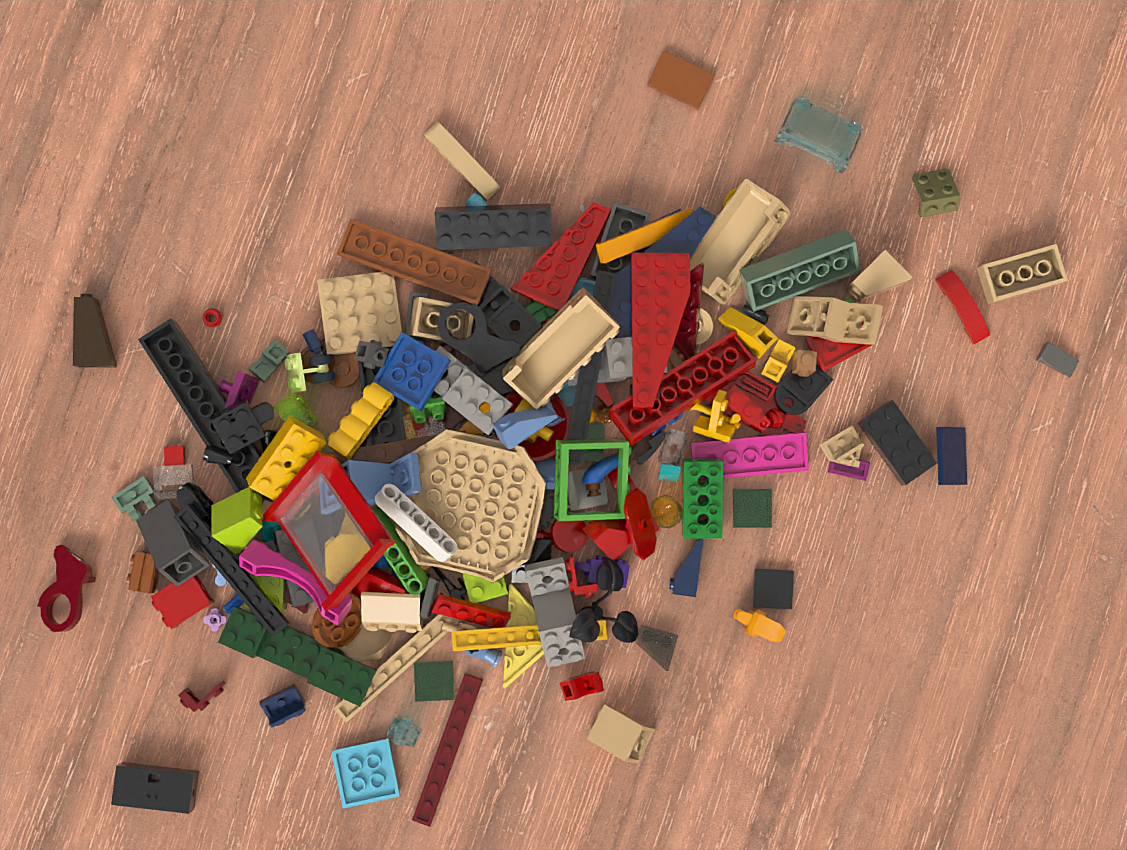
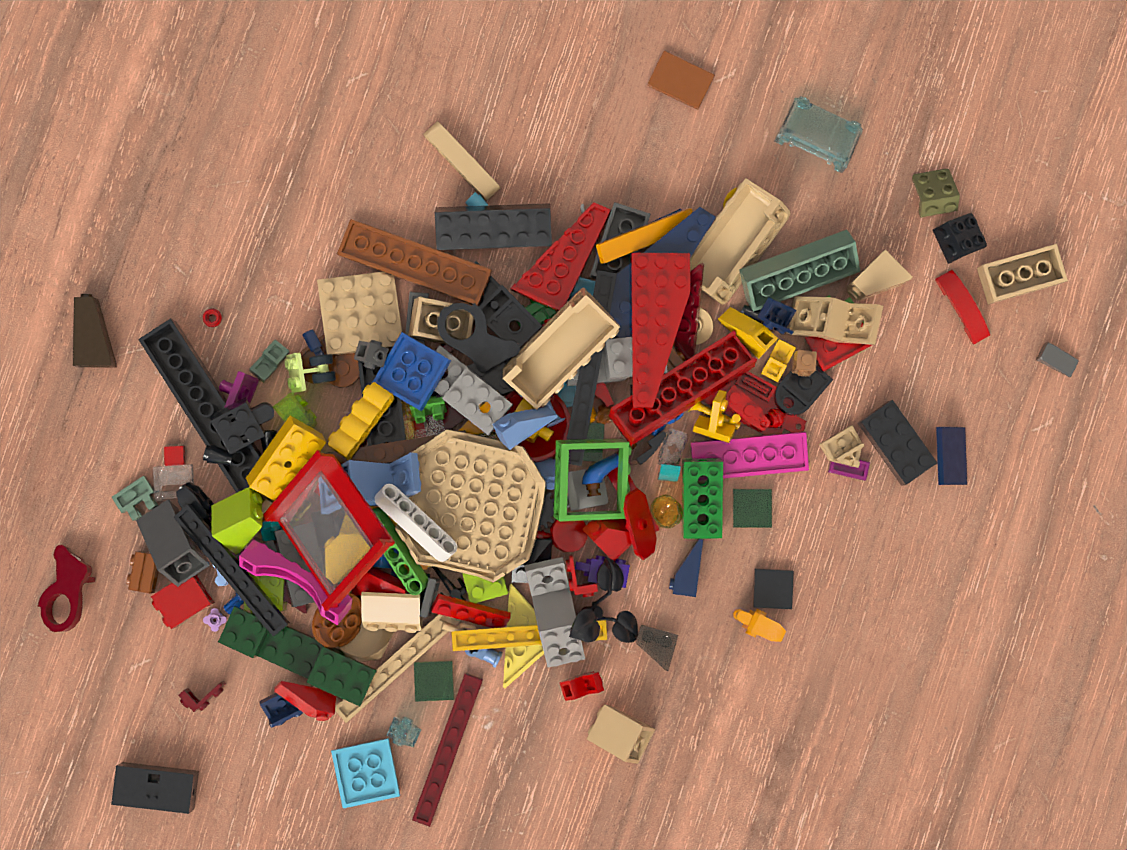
(308, 699): none -> red slope
(777, 315): none -> dark blue bracket
(959, 237): none -> black bracket

